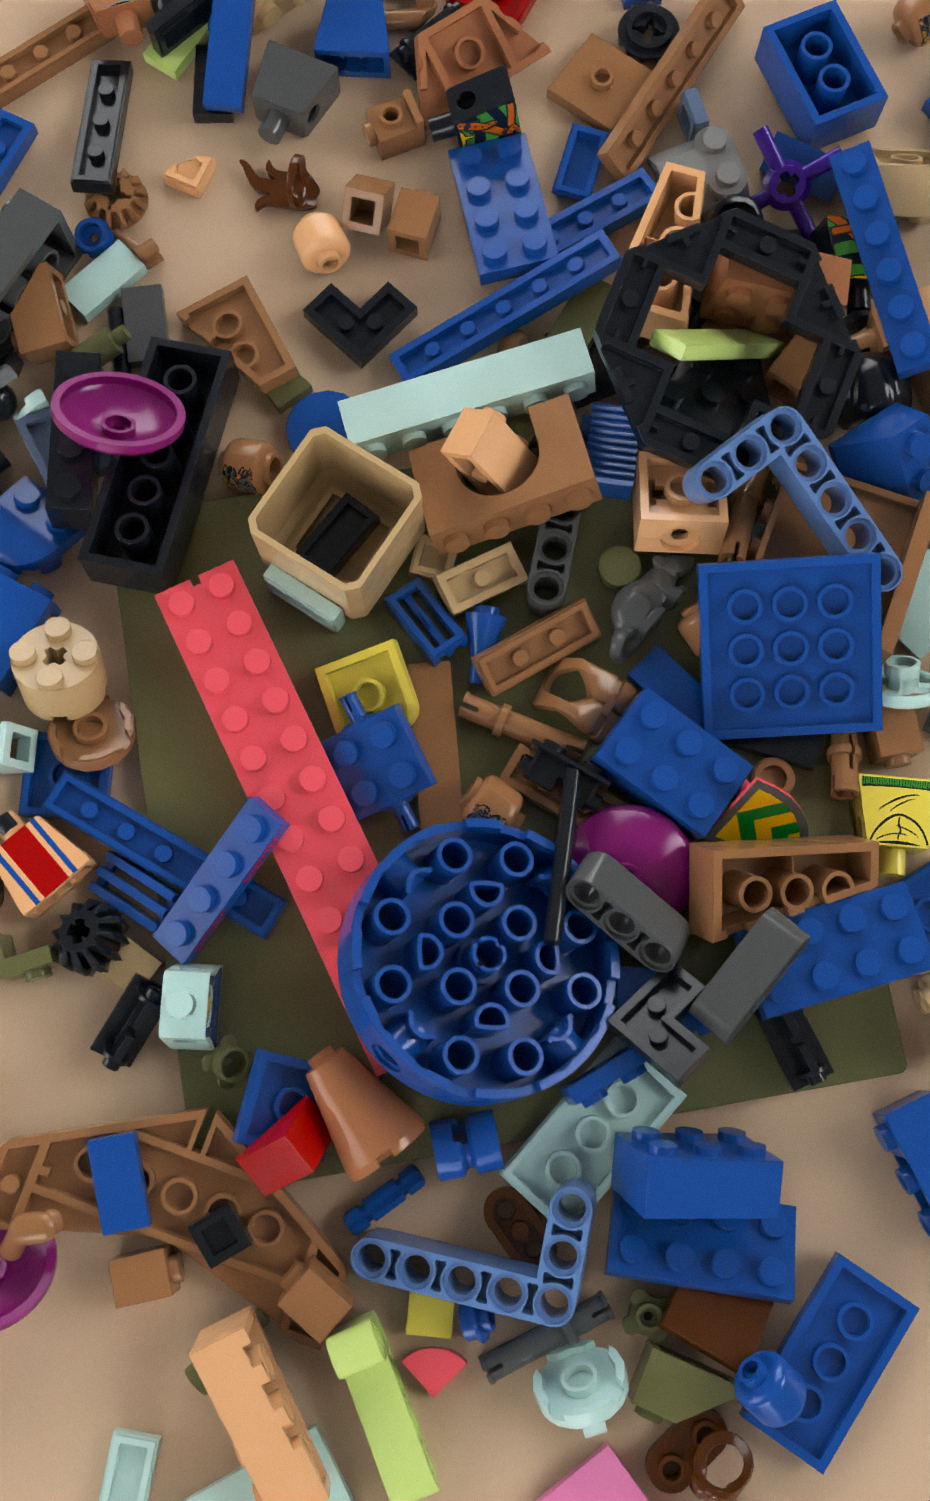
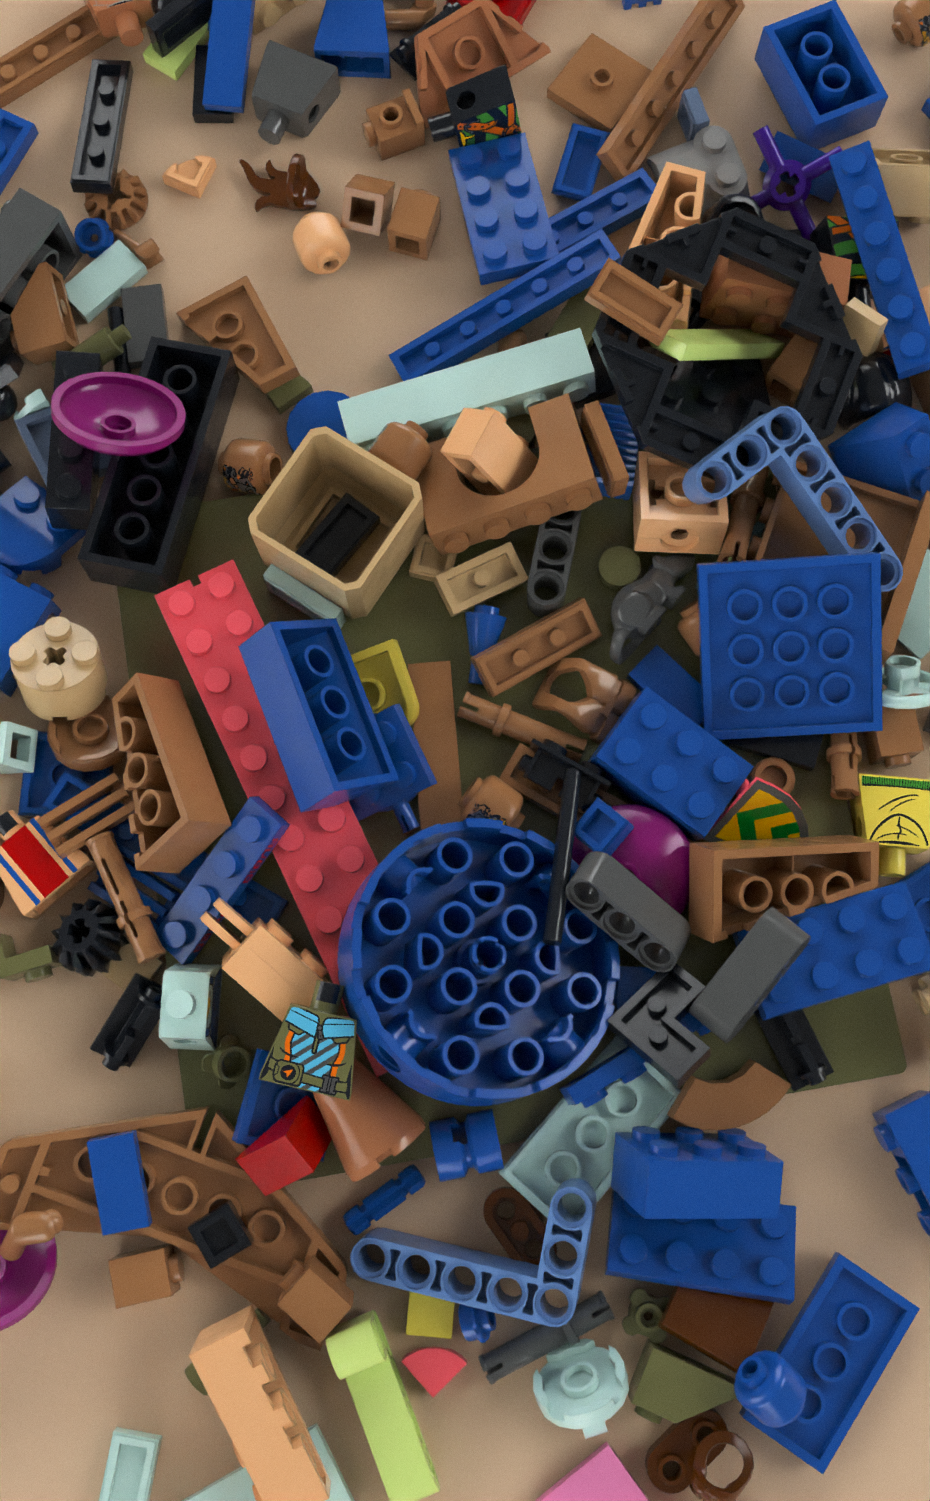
(79, 801): none -> medium nougat tile
(132, 913): none -> medium nougat pin
(168, 775): none -> medium nougat wedge
(266, 961): none -> light nougat brick
(315, 1046): none -> torso
(317, 712): none -> blue slope
(363, 330): black plate -> none
(403, 447): none -> medium nougat head
(445, 647): blue tile -> none
(602, 828): none -> blue tile
(604, 449): none -> medium nougat tile
(633, 302): none -> medium nougat tile
(636, 22): black gear -> none
(729, 1101): none -> medium nougat tile
(864, 325): none -> tan tile

